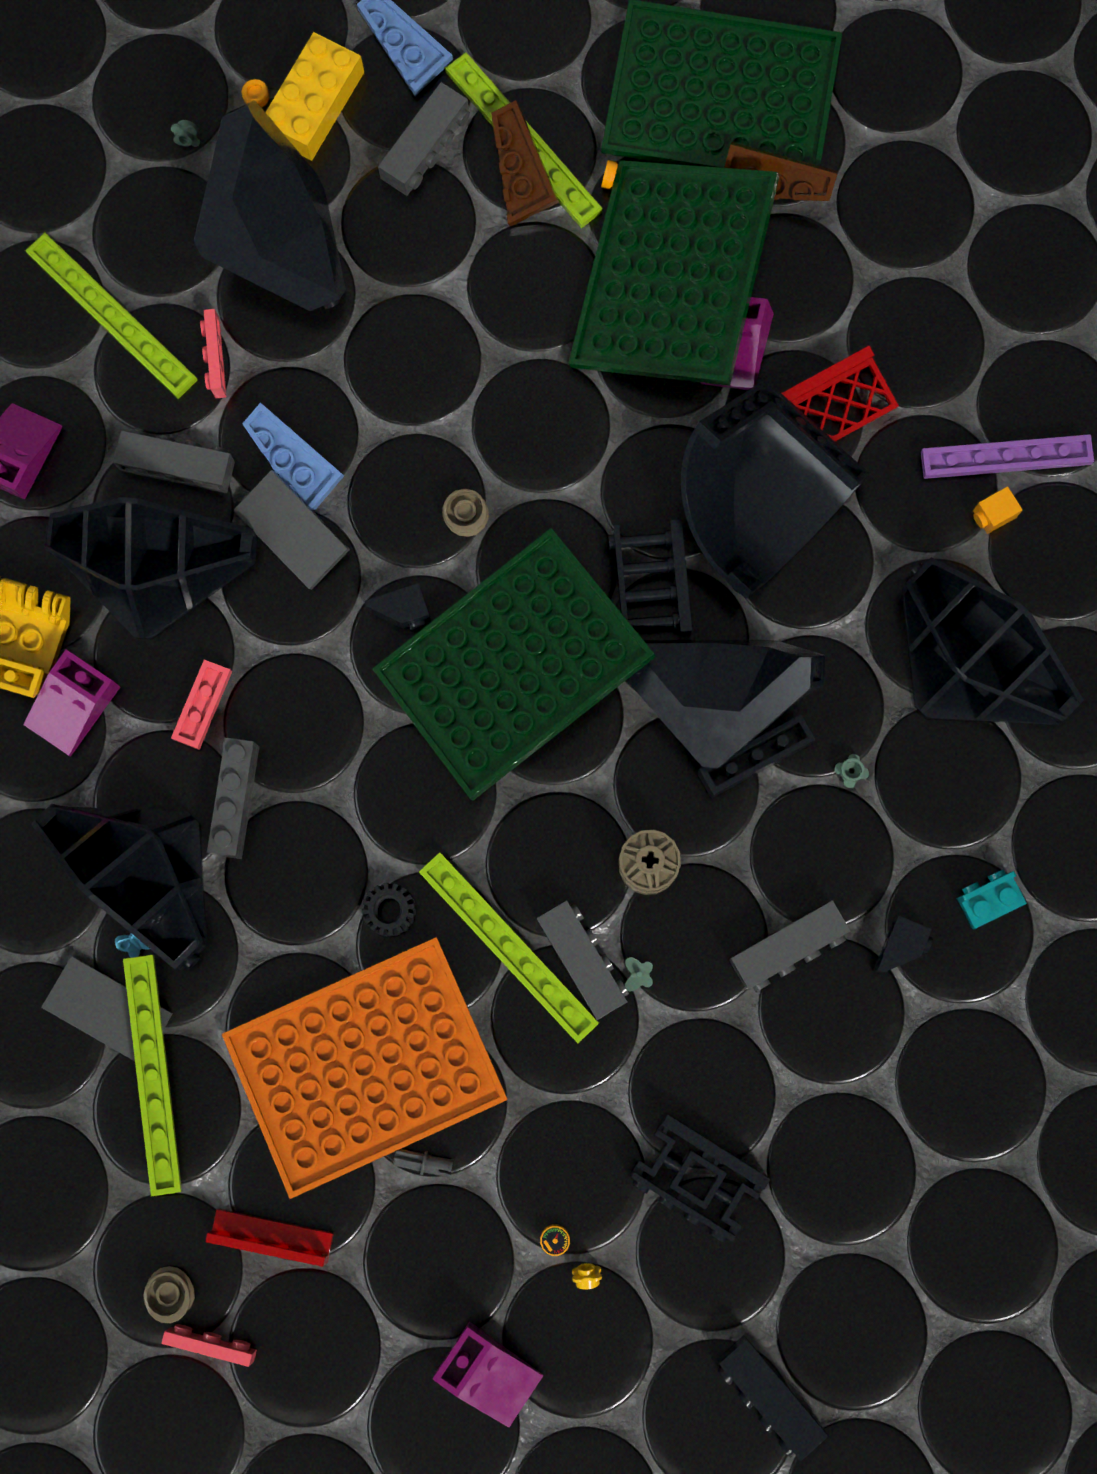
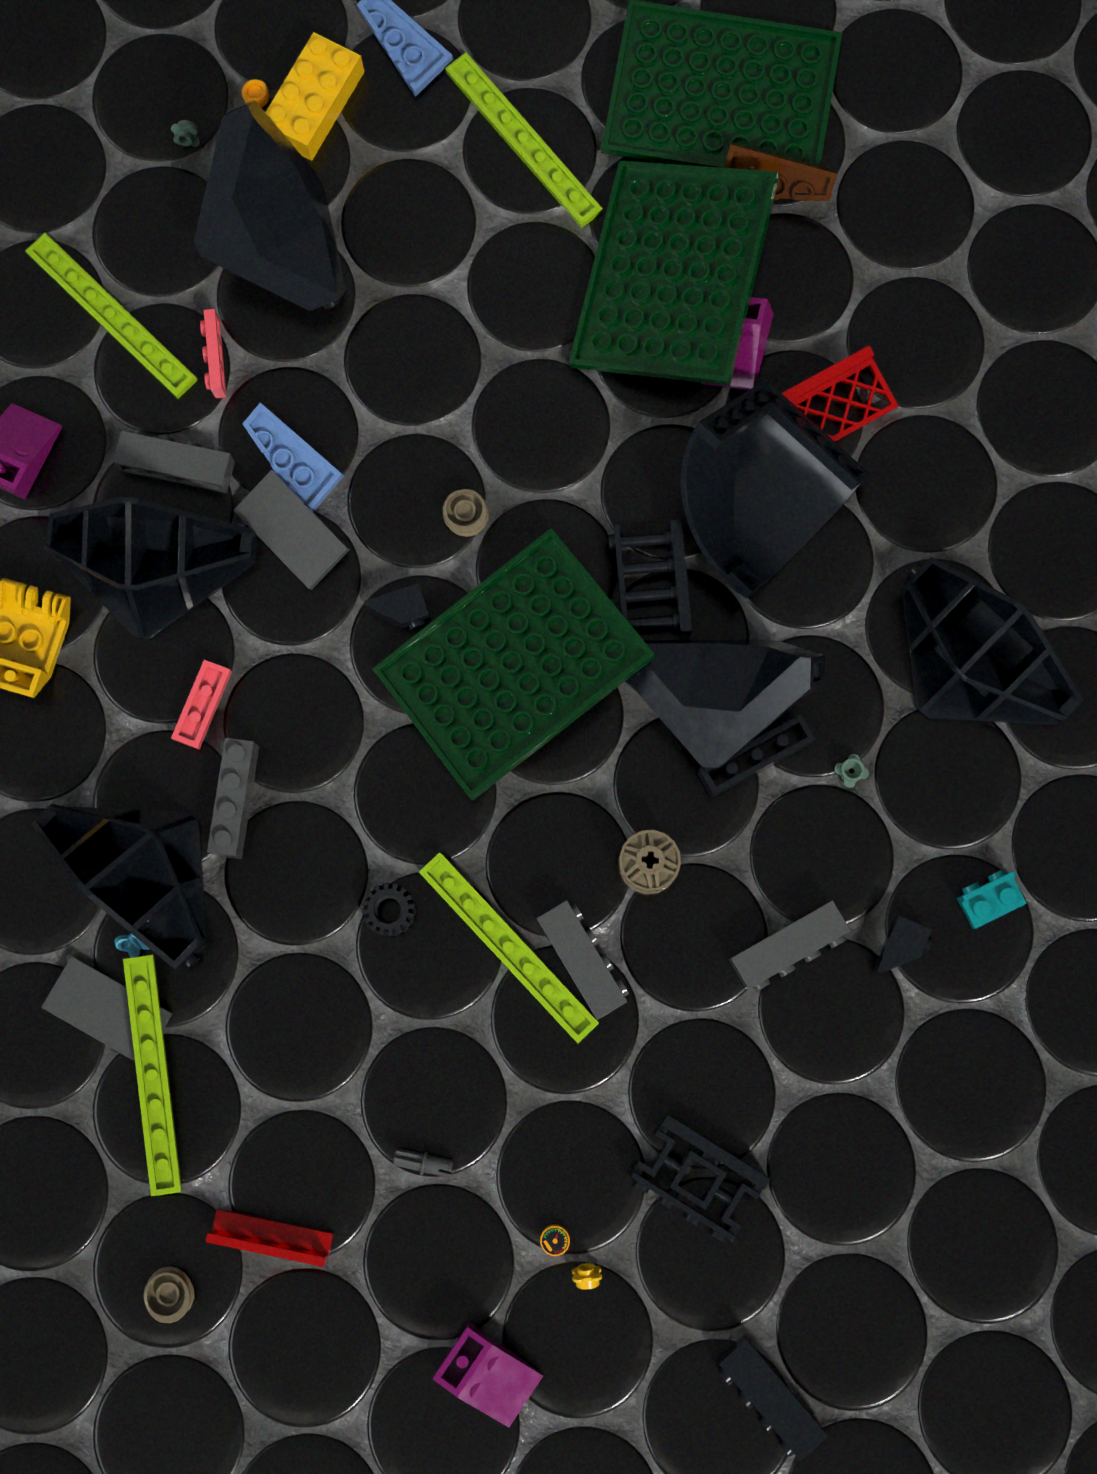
(70, 702): magenta slope -> none
(209, 1345): coral plate -> none
(364, 1067): orange plate -> none
(424, 139): dark grey brick -> none
(522, 170): reddish brown wing -> none
(609, 174): light orange tile -> none
(638, 974): sand green piece -> none
(996, 510): light orange brick -> none
(1007, 456): medium lavender plate -> none

